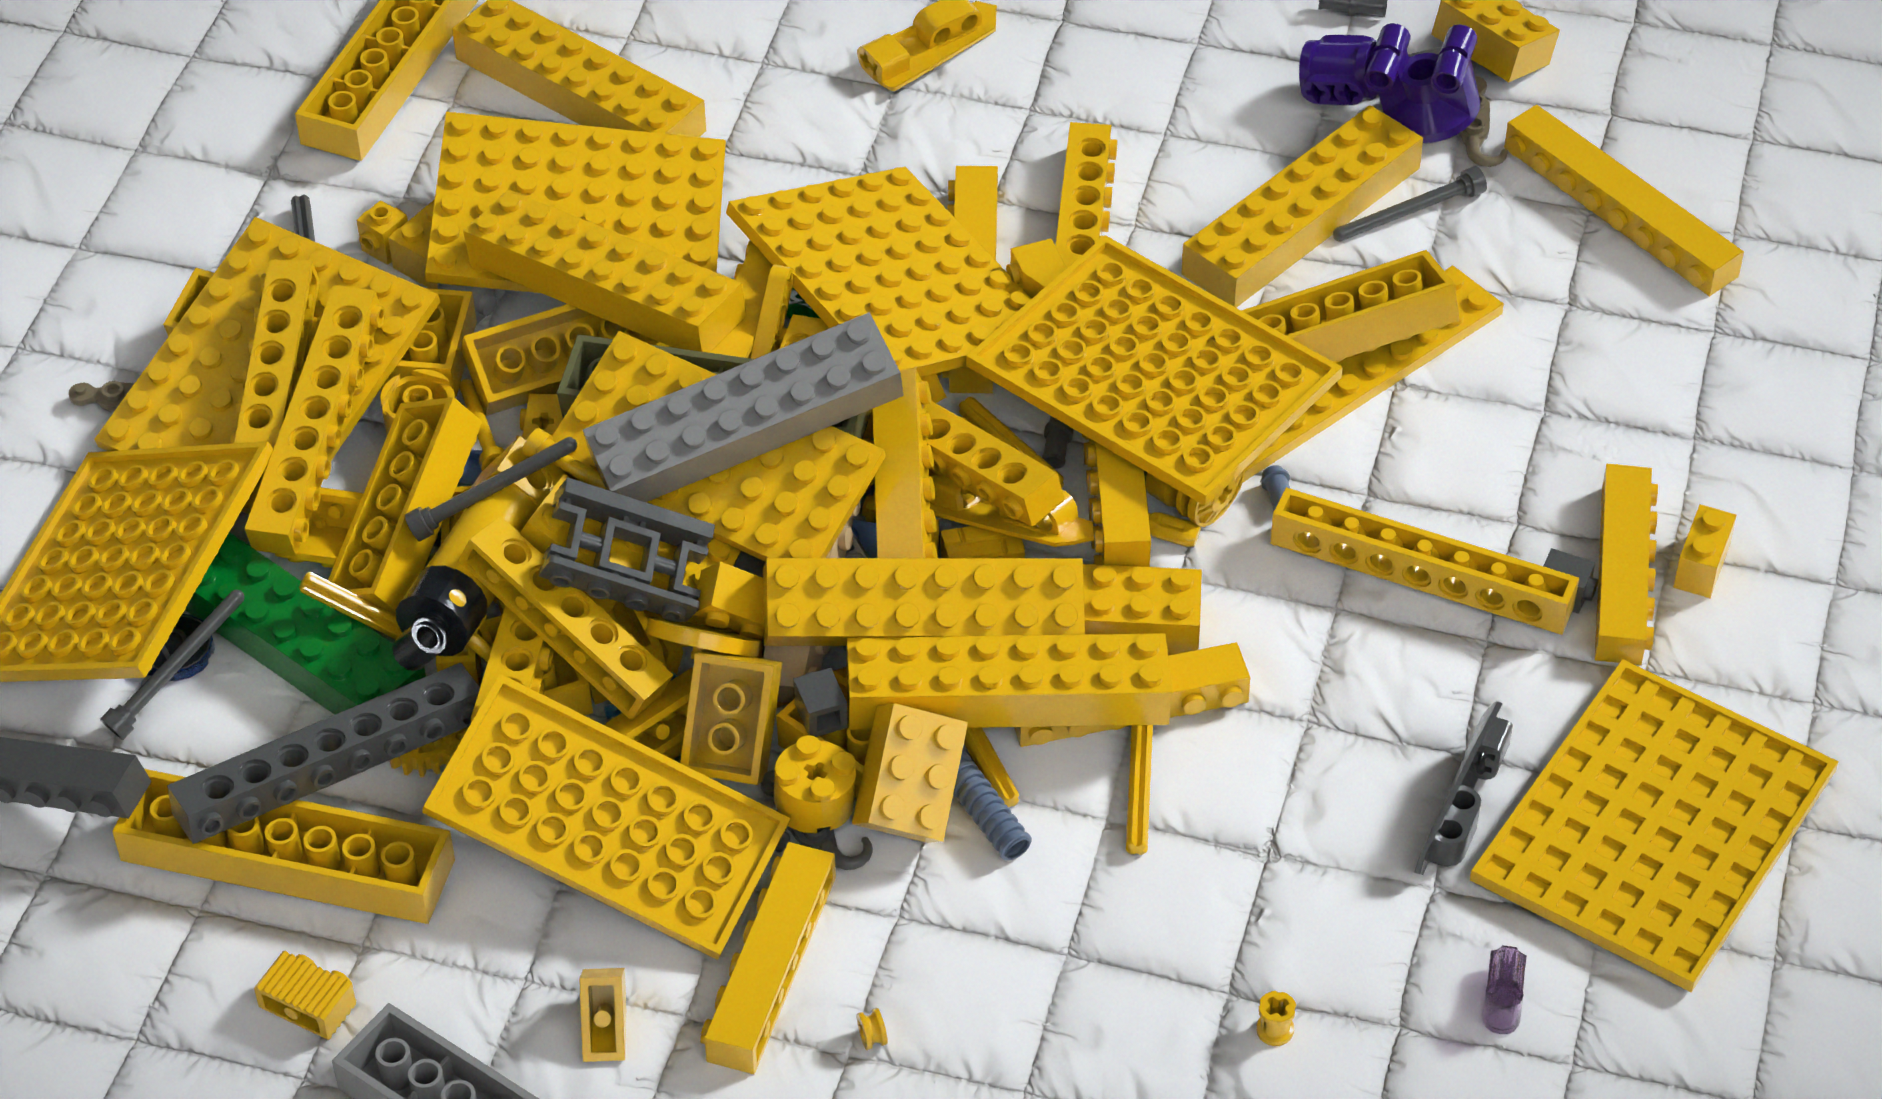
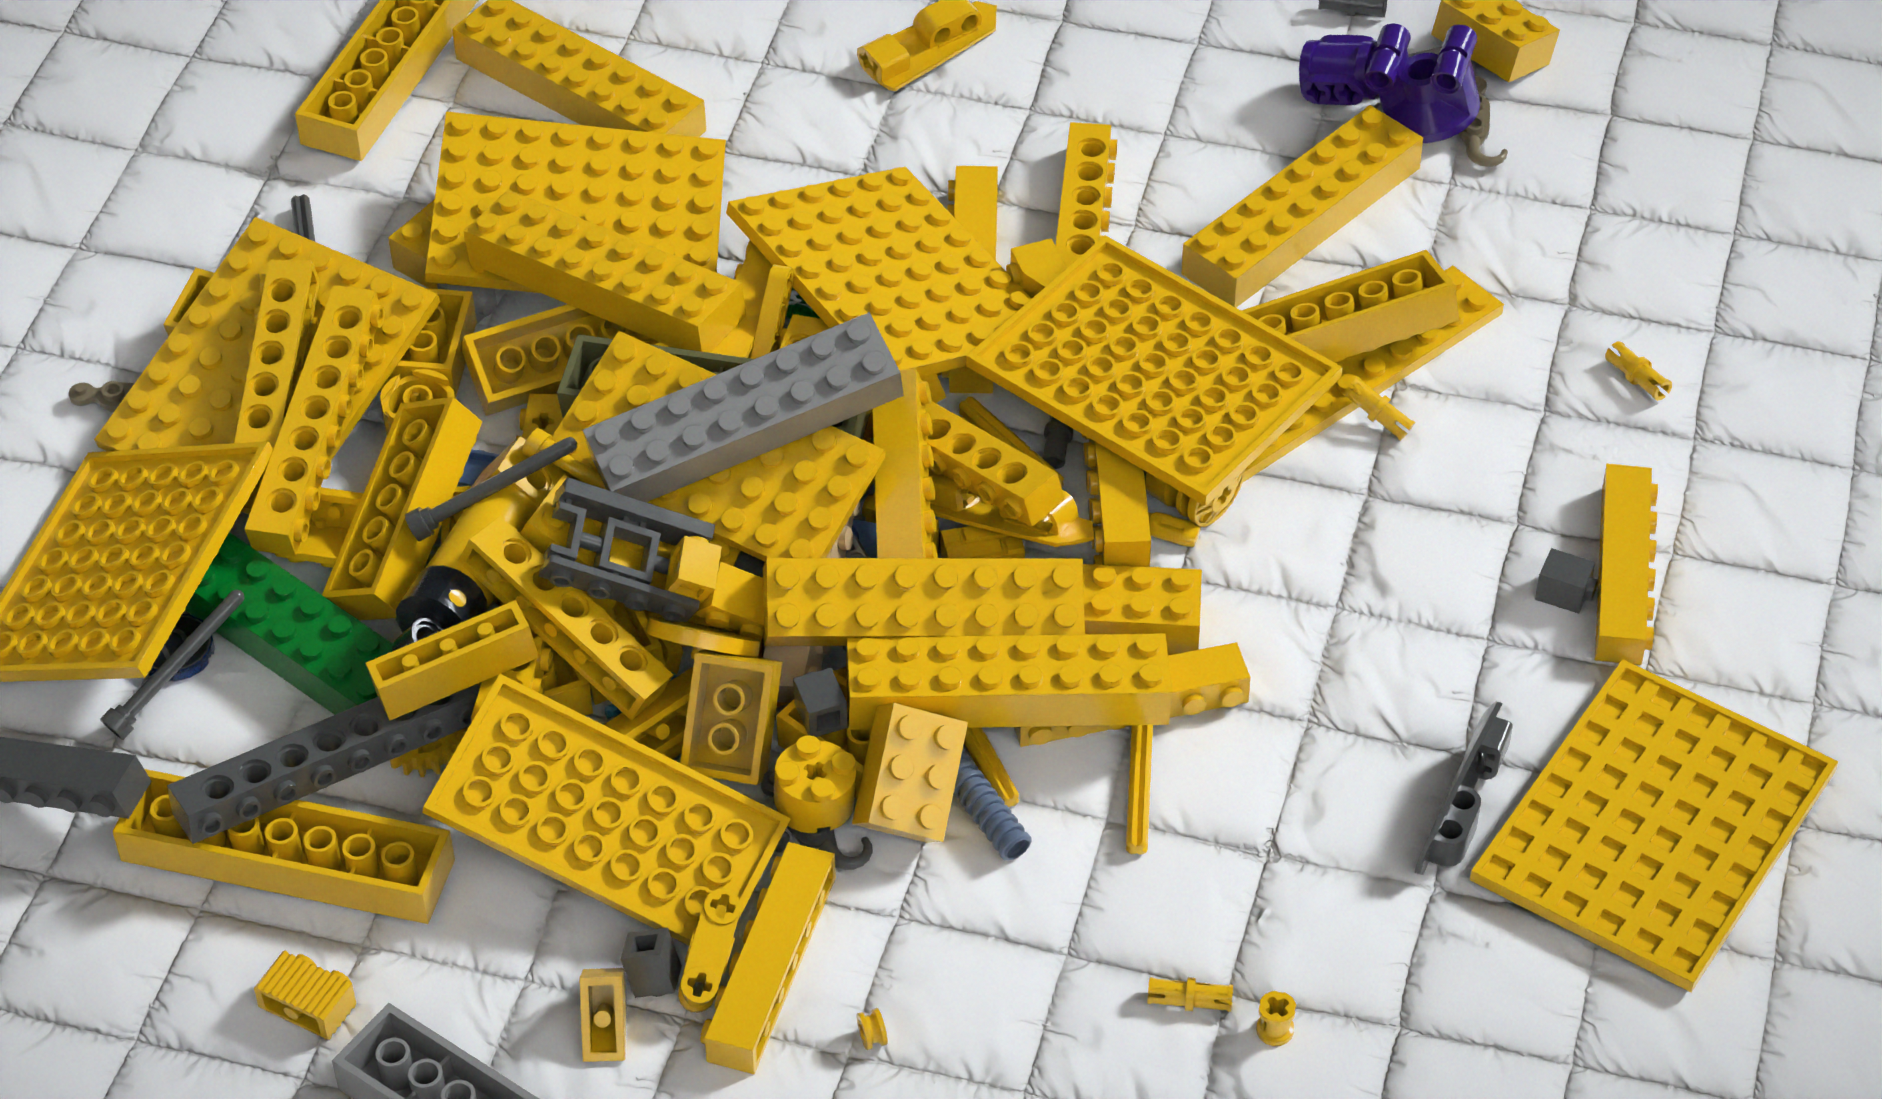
(350, 604): yellow axle -> none
(375, 228): yellow brick -> none
(452, 660): none -> yellow brick
(485, 436): yellow piece -> none
(651, 962): none -> dark grey brick
(693, 568): none -> yellow brick
(709, 950): none -> yellow piece
(1190, 994): none -> yellow pin
(1275, 481): sand blue pin -> none
(1379, 408): none -> yellow pin
(1424, 560): yellow brick -> none
(1470, 182): dark grey piece -> none
(1504, 990): clear purple piece -> none
(1624, 200): yellow brick -> none
(1638, 370): none -> yellow pin
(1704, 551): yellow brick -> none

